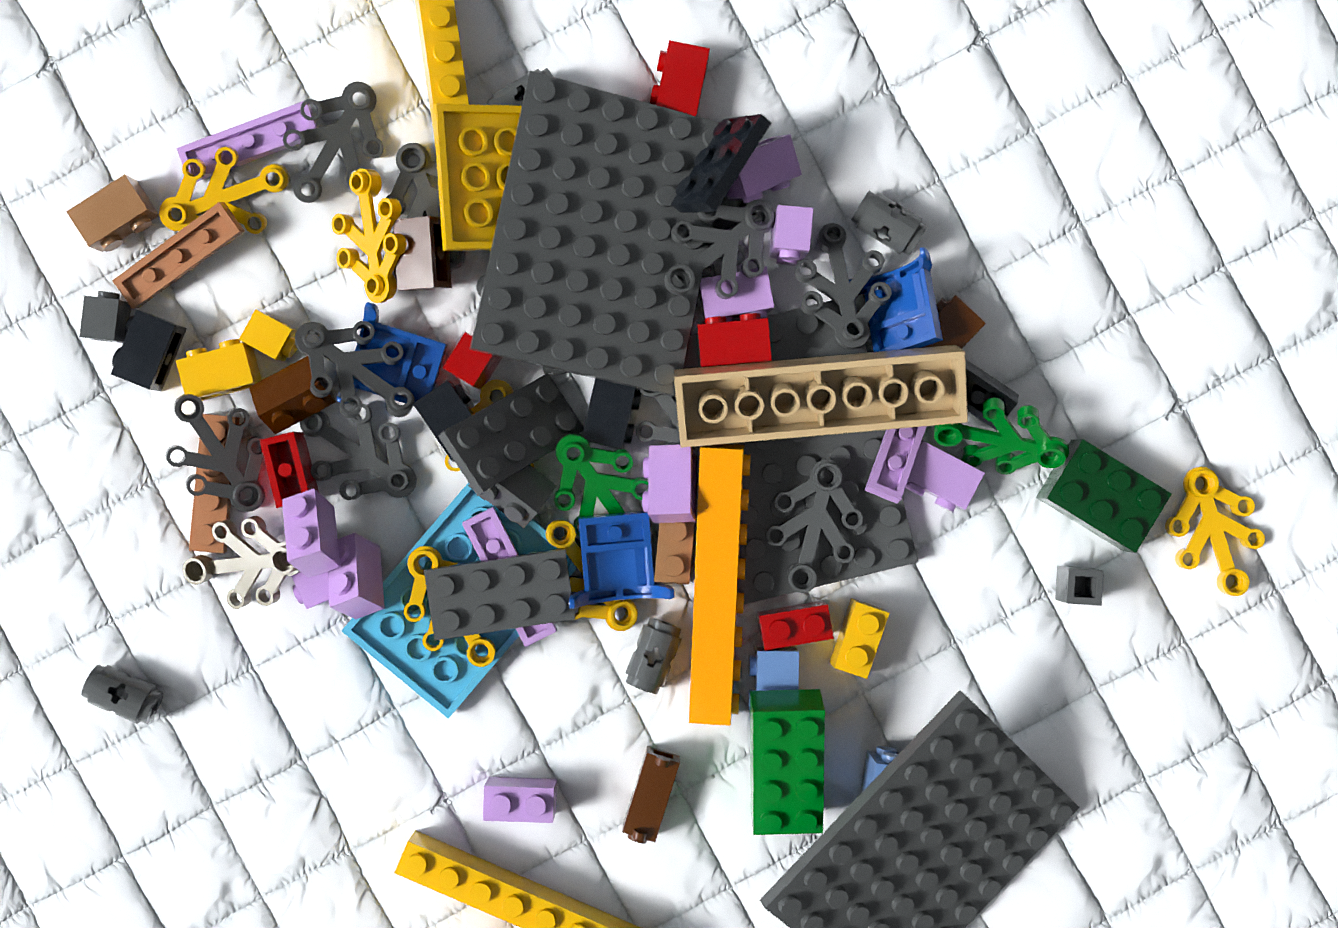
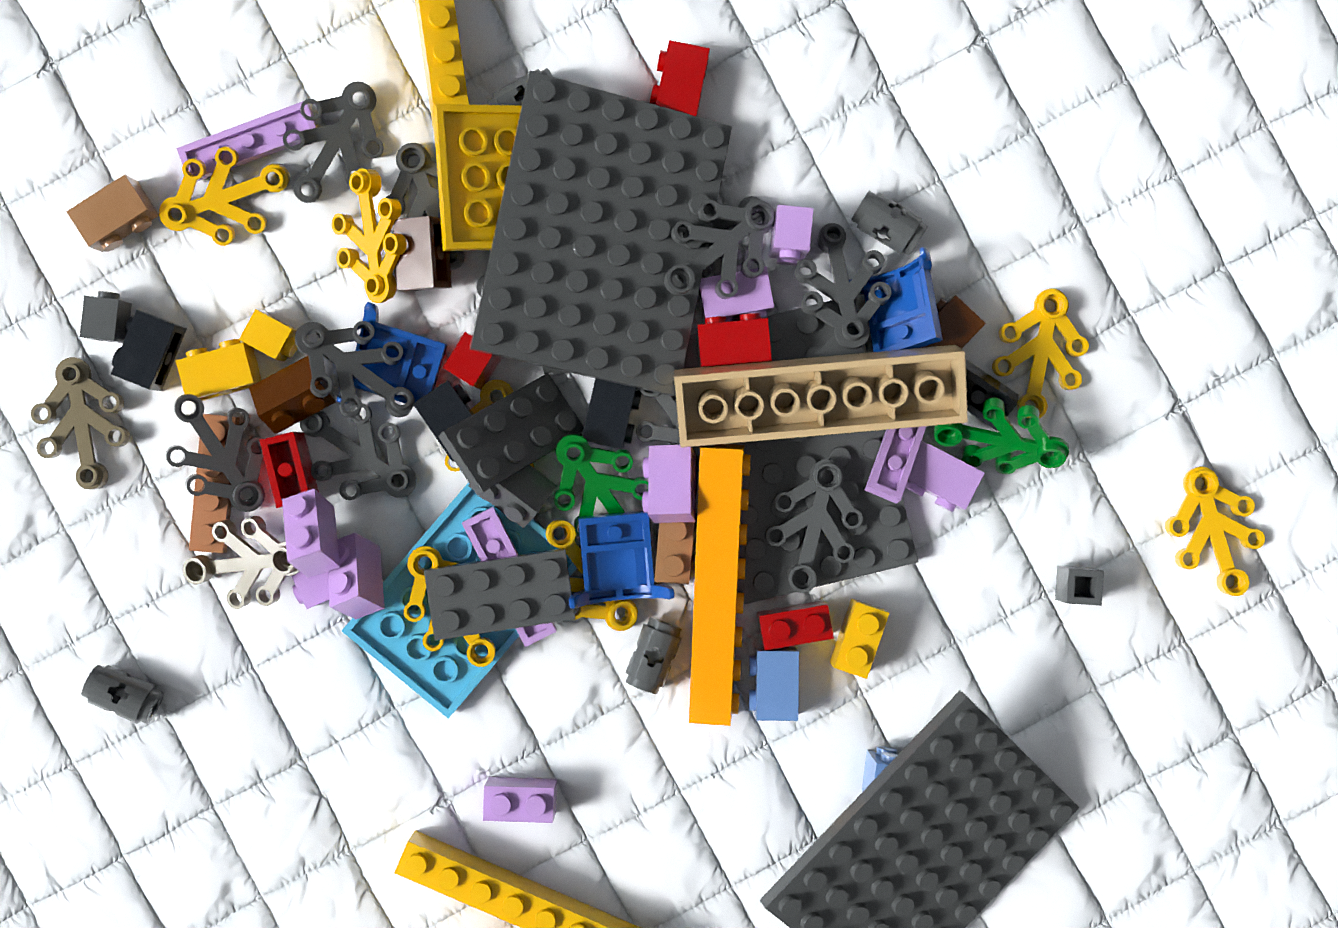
(80, 418): none -> dark tan plant
(178, 255): nougat plate -> none
(650, 795): reddish brown brick -> none
(720, 163): black plate -> none
(768, 167): lavender brick -> none
(787, 761): green brick -> none
(1043, 347): none -> yellow plant
(1104, 496): dark green brick -> none

